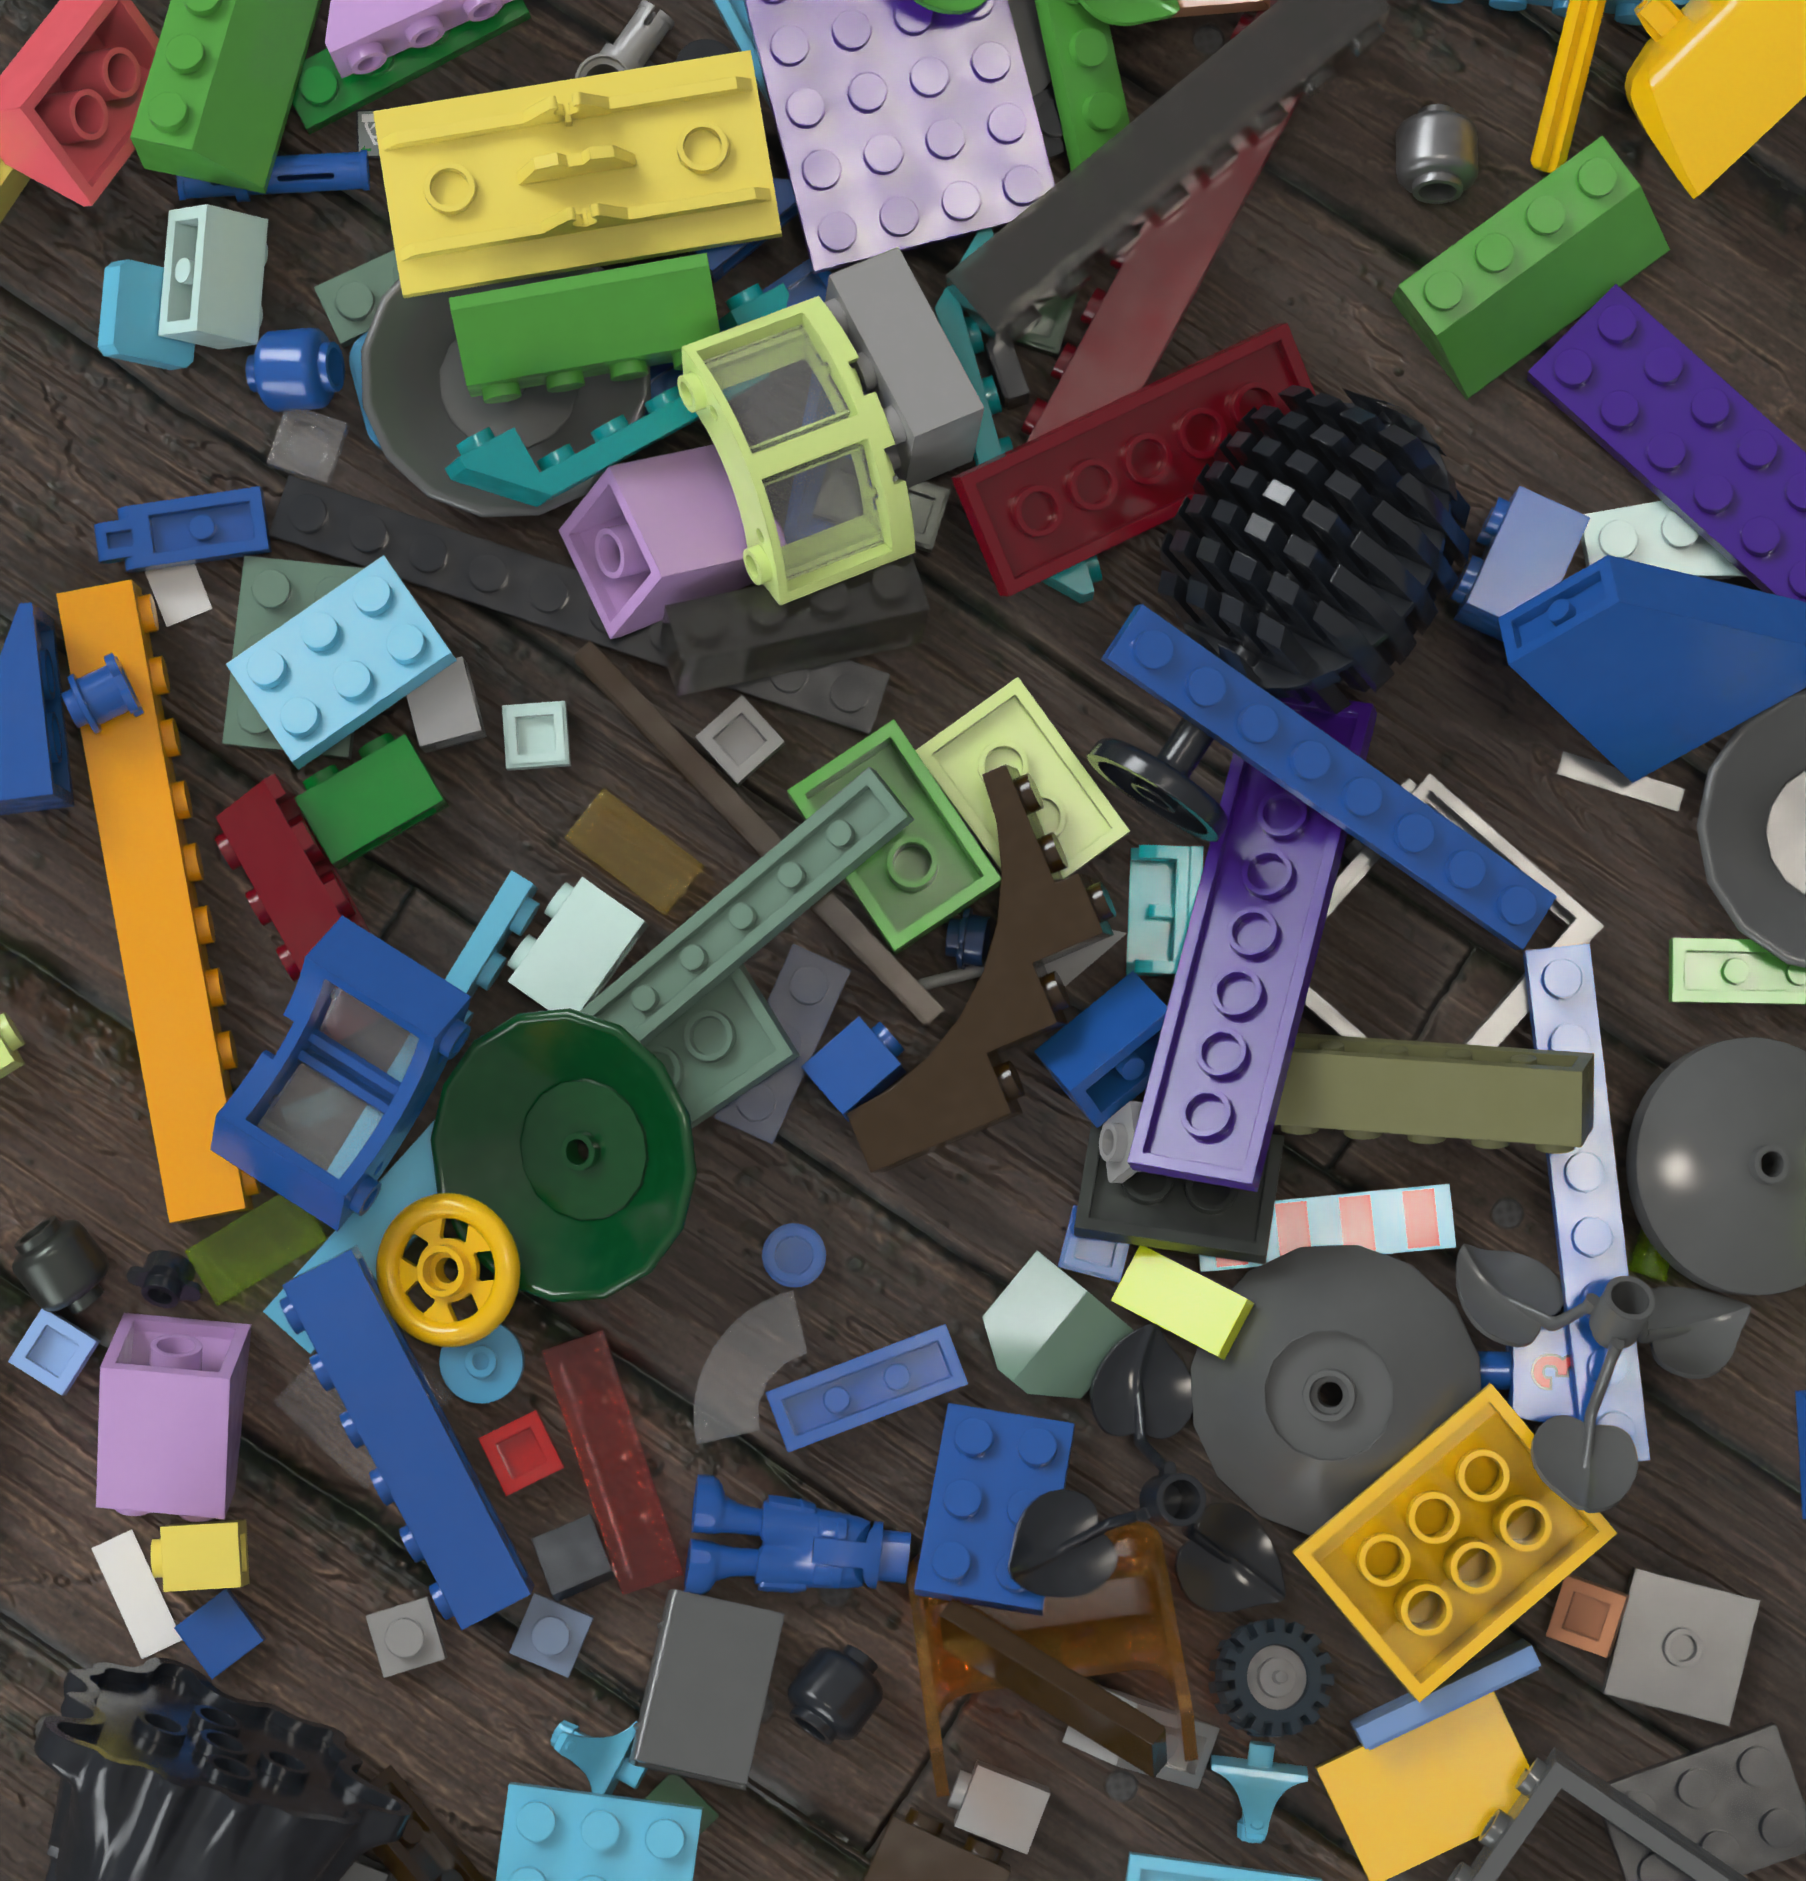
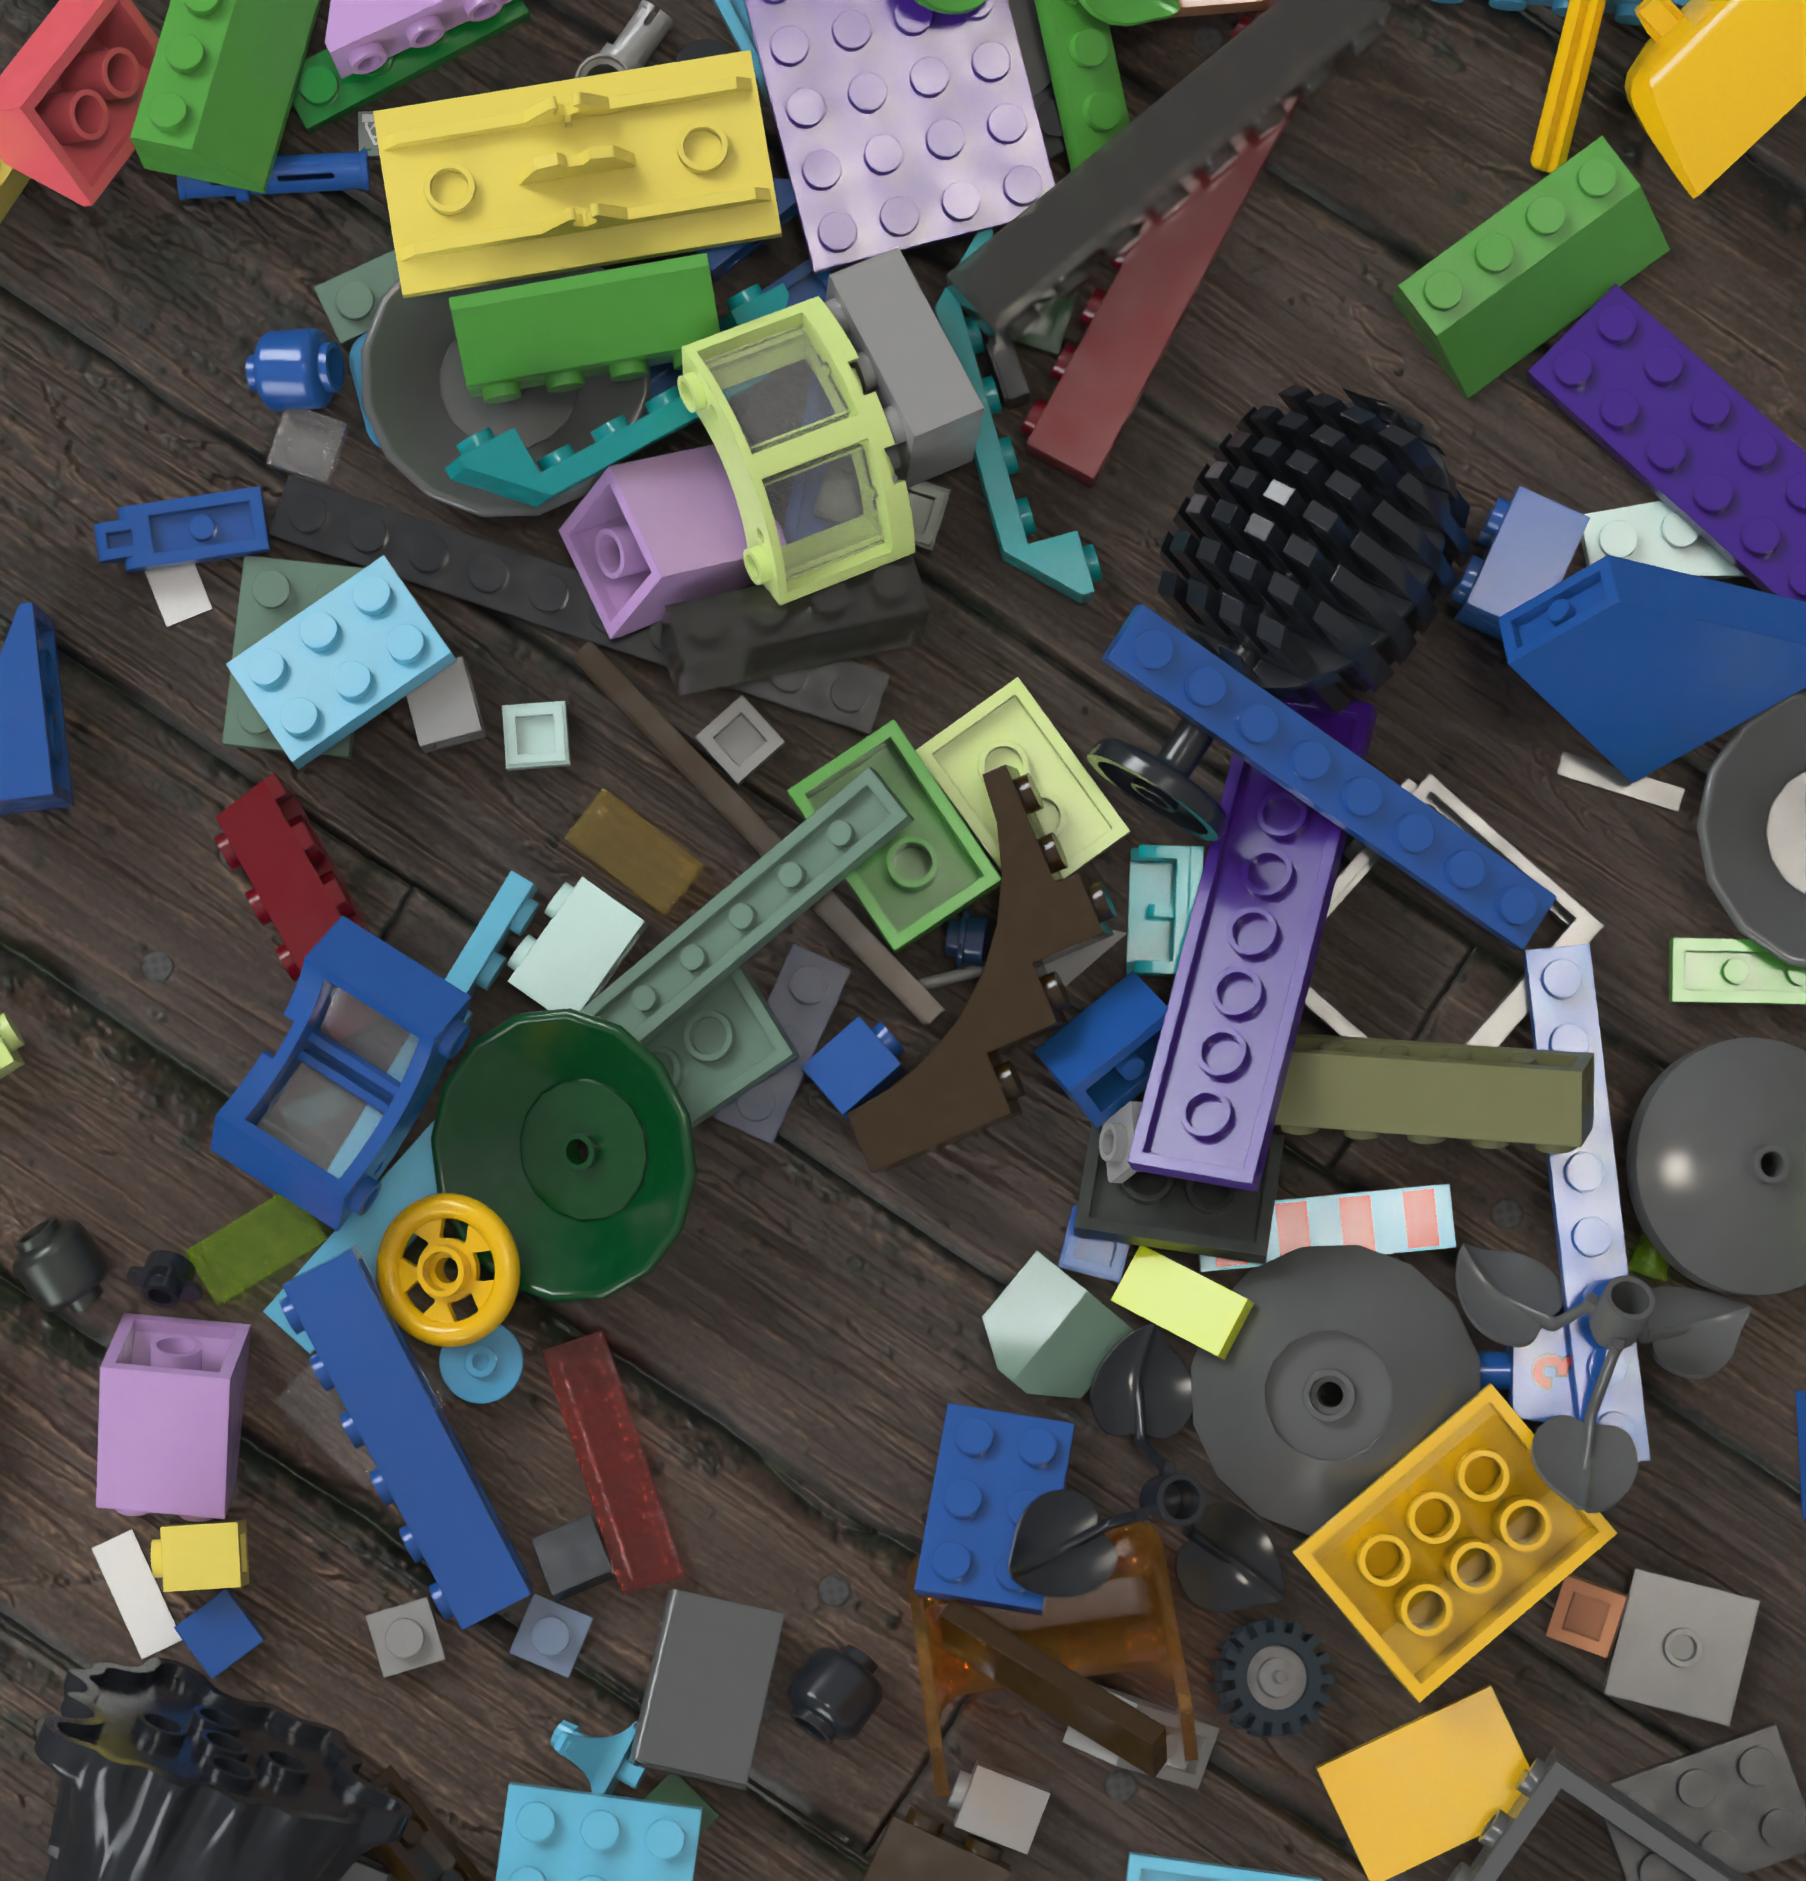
(54, 1351): light blue plate -> none
(101, 695): blue brick -> none
(132, 318): medium azure piece -> none
(157, 904): light orange brick -> none
(213, 277): light aqua brick -> none
(370, 799): green brick -> none
(521, 1452): red plate -> none
(742, 1366): clear tile -> none
(794, 1255): blue tile -> none
(798, 1547): blue piece -> none
(866, 1388): blue plate -> none
(1119, 464): dark red plate -> none
(1258, 1785): medium azure piece -> none
(1437, 154): flat silver head -> none
(1458, 1690): medium blue tile -> none

